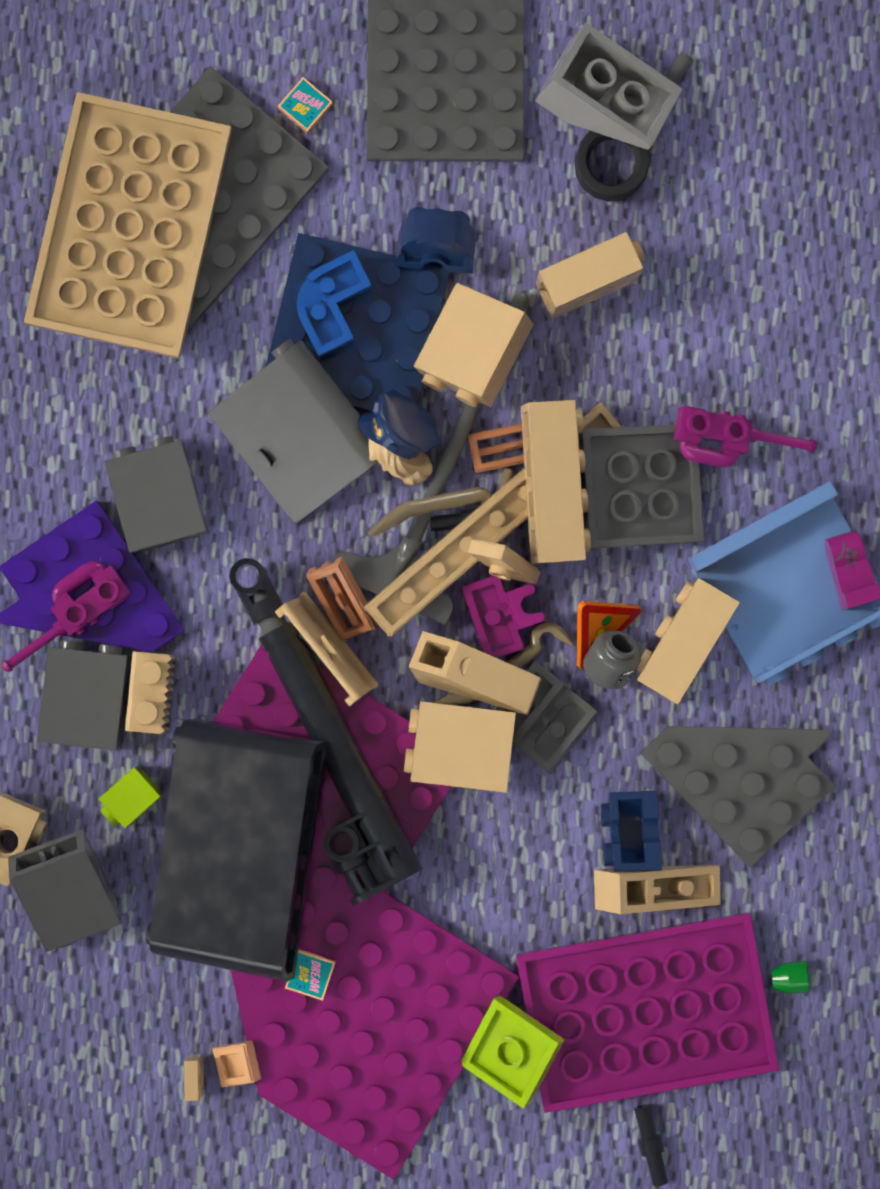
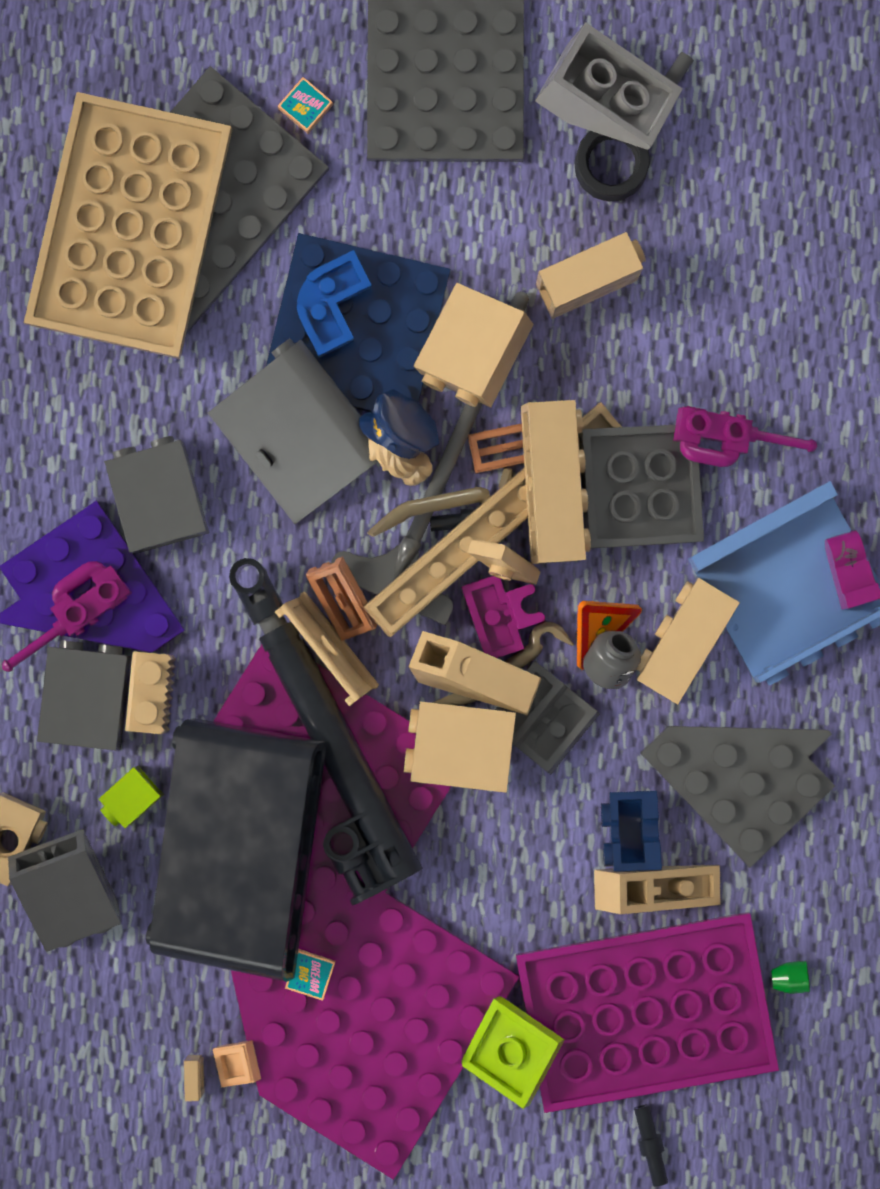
(438, 238): dark blue cylinder -> none

